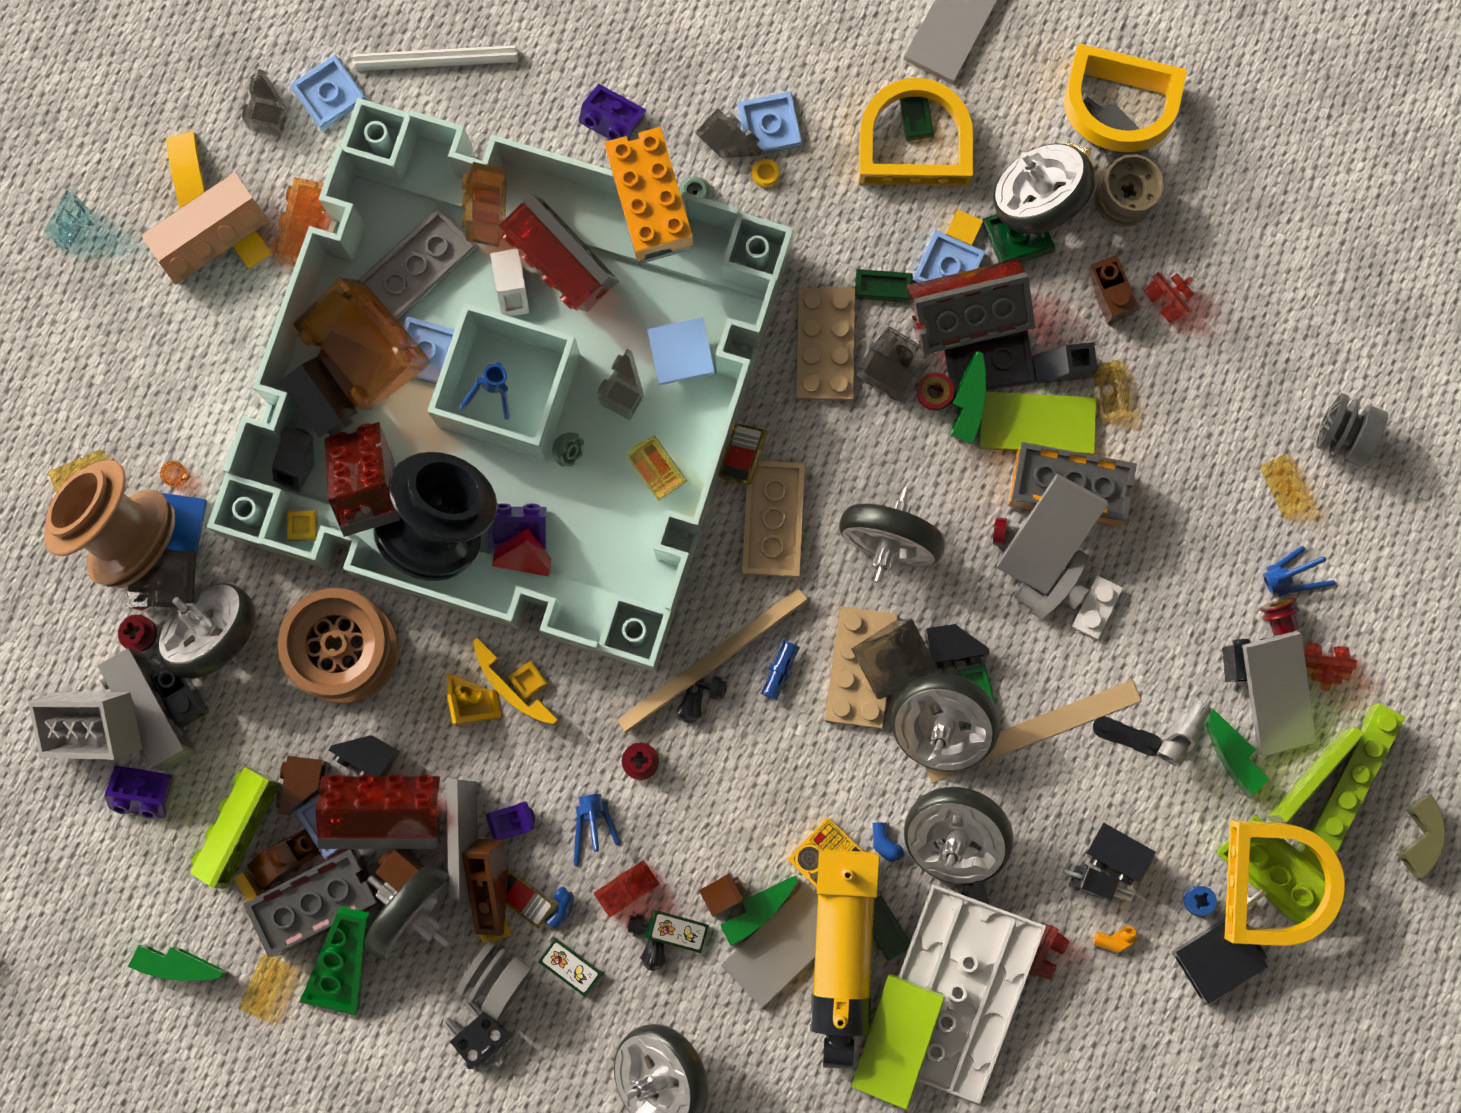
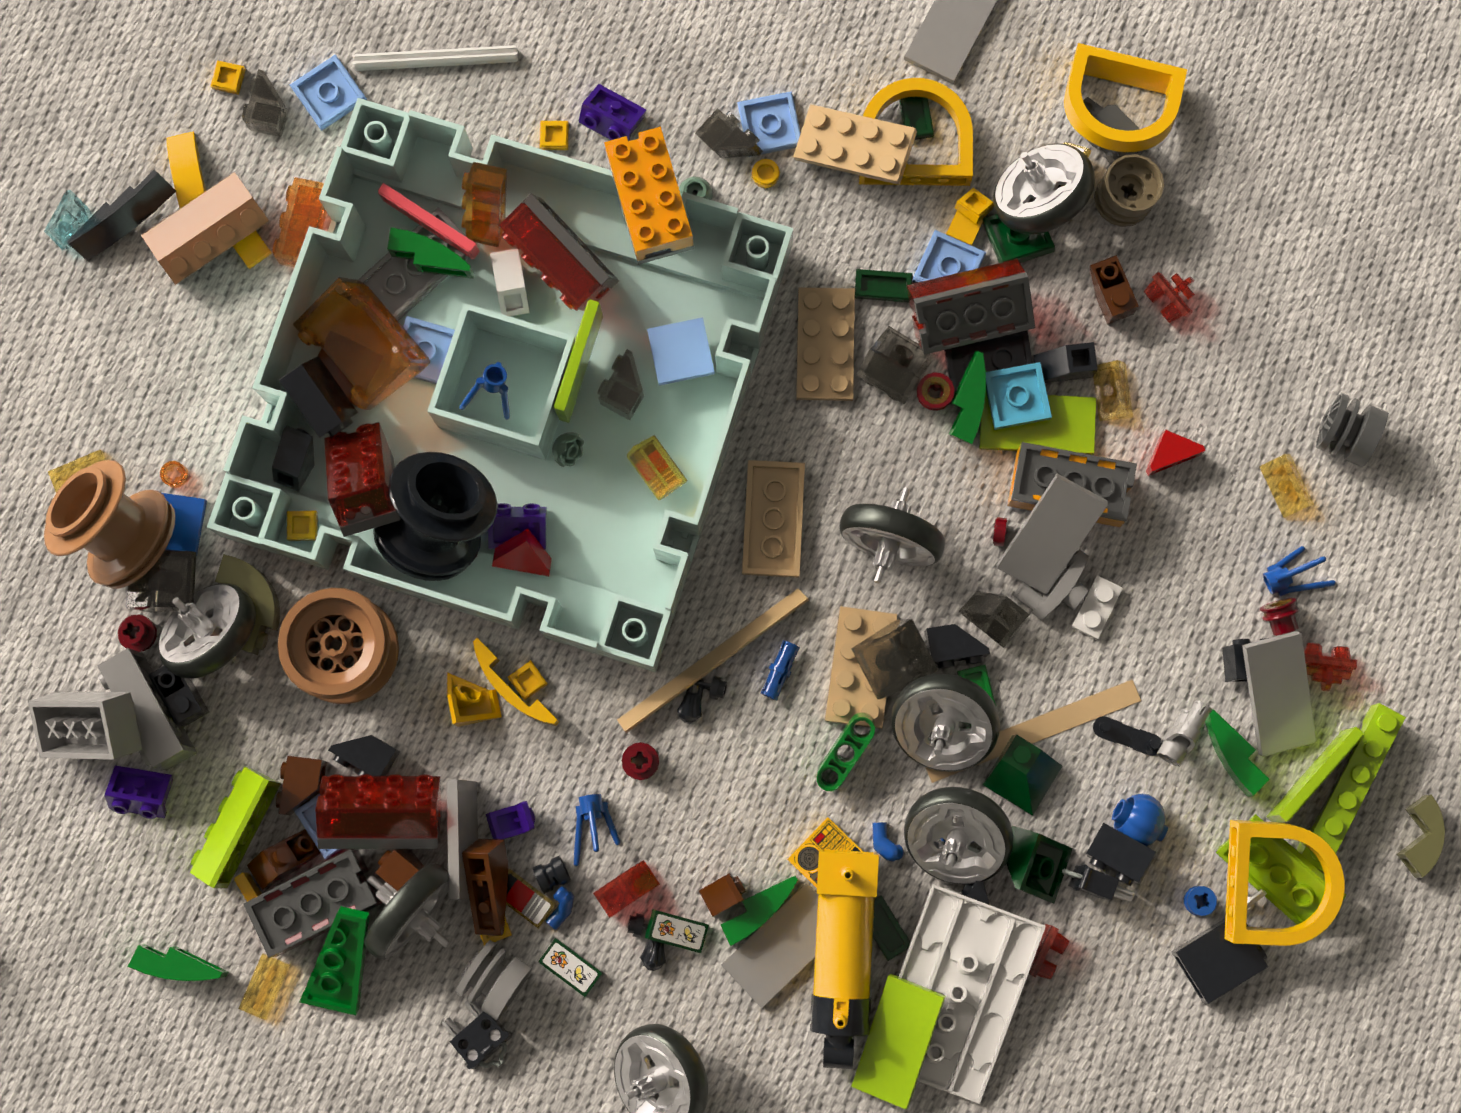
(121, 217): none -> black slope
(228, 77): none -> yellow tile
(261, 592): none -> olive arch
(427, 254): none -> green slope
(428, 221): none -> coral tile
(551, 874): none -> black wheel
(554, 135): none -> yellow tile
(578, 361): none -> lime tile
(742, 454): slope -> none
(841, 765): none -> green beam
(855, 144): none -> tan plate
(974, 205): none -> yellow tile
(995, 616): none -> clear smoke slope
(1017, 396): none -> medium azure plate
(1022, 774): none -> dark green slope
(1037, 864): none -> dark green slope
(1117, 942): light orange arm -> none
(1141, 818): none -> blue plant
(1171, 451): none -> red slope

